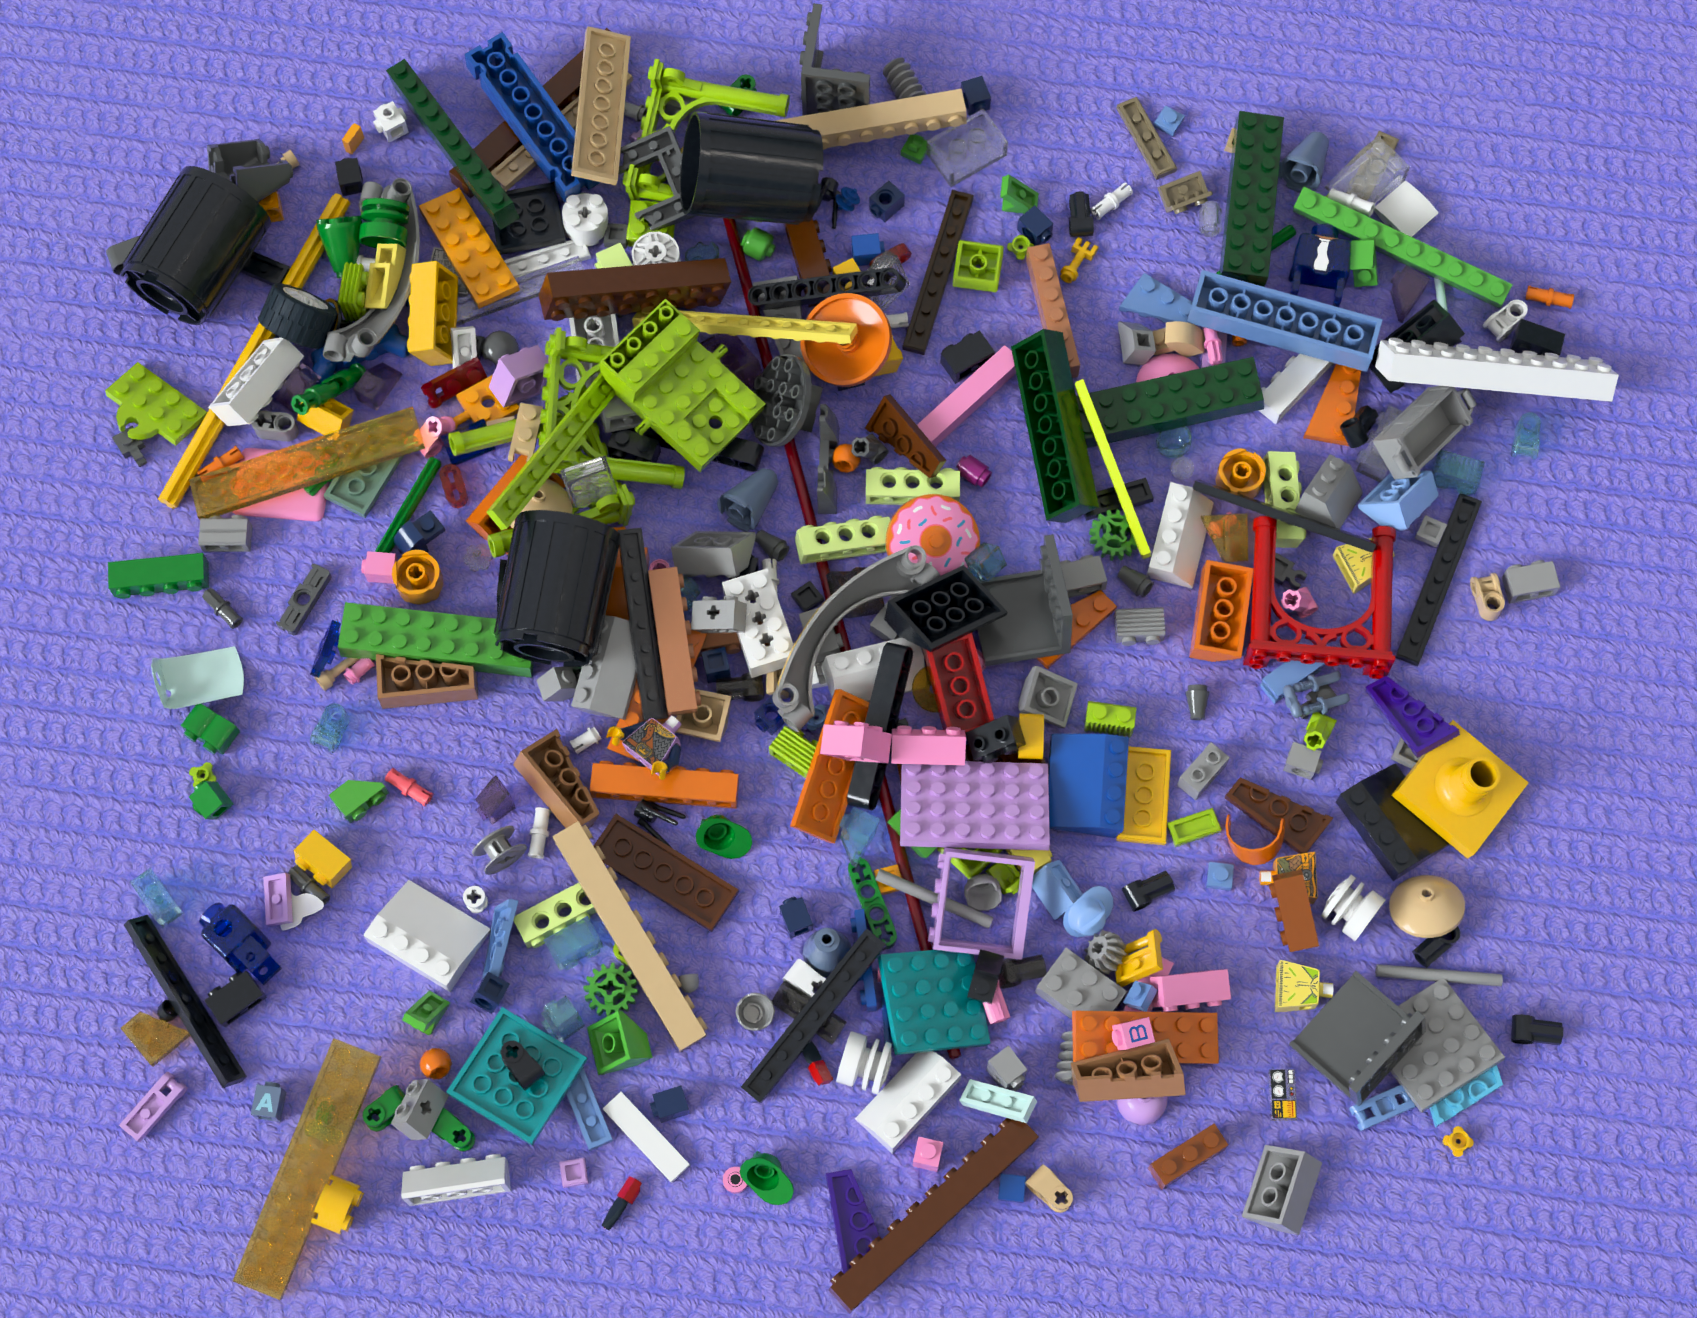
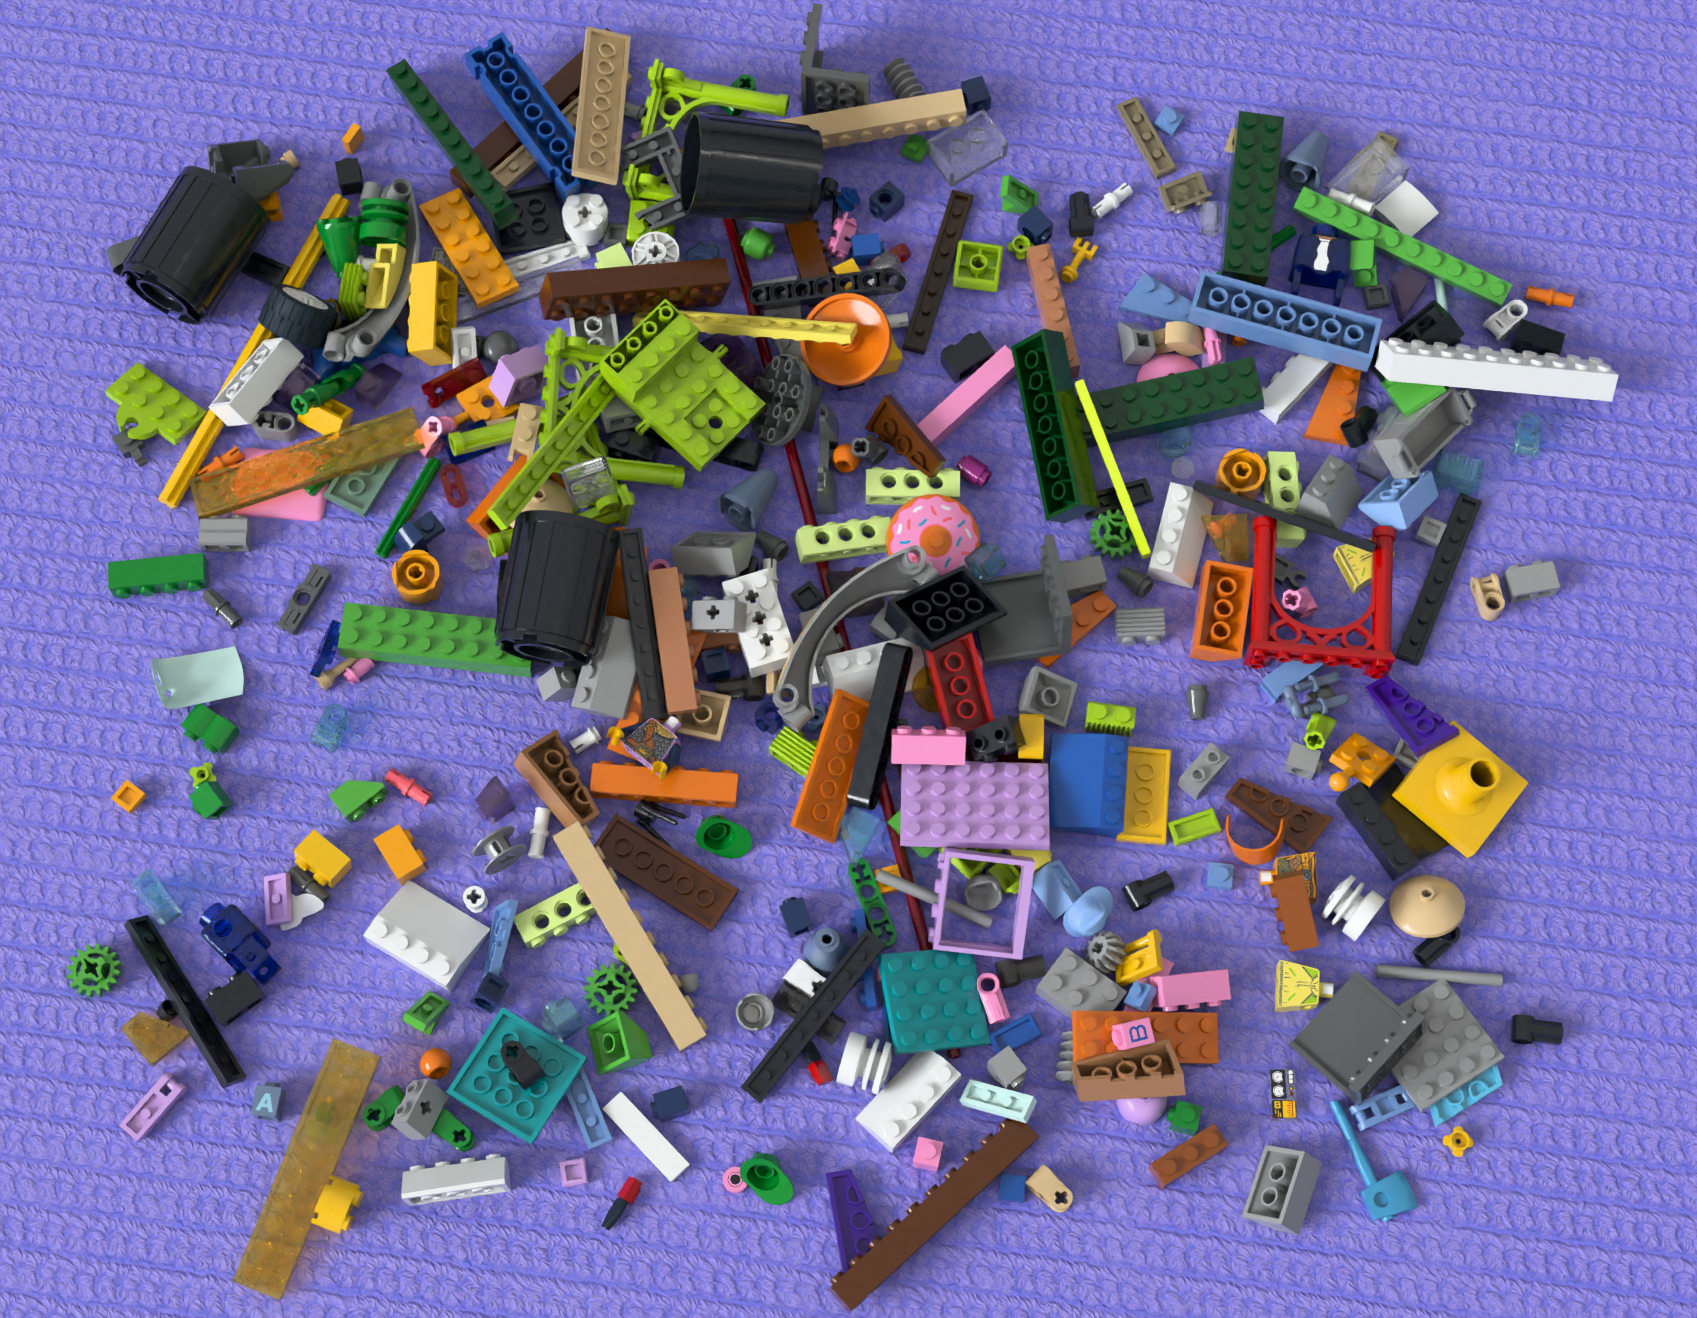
(102, 964): none -> bright green gear
(129, 797): none -> light orange plate
(378, 567): bright pink brick -> none
(390, 121): white brick -> none
(400, 854): none -> light orange piece
(423, 683): medium nougat wedge -> none
(573, 944): clear light blue brick -> none
(843, 229): none -> bright pink hinge
(856, 742): bright pink brick -> none
(985, 976): black slope -> none
(1015, 1034): none -> blue tile
(1184, 1117): none -> green brick
(1347, 757): none -> light orange plate
(1376, 296): none -> dark grey tile
(1382, 1197): none -> dark azure piece
(1411, 396): none -> bright green slope

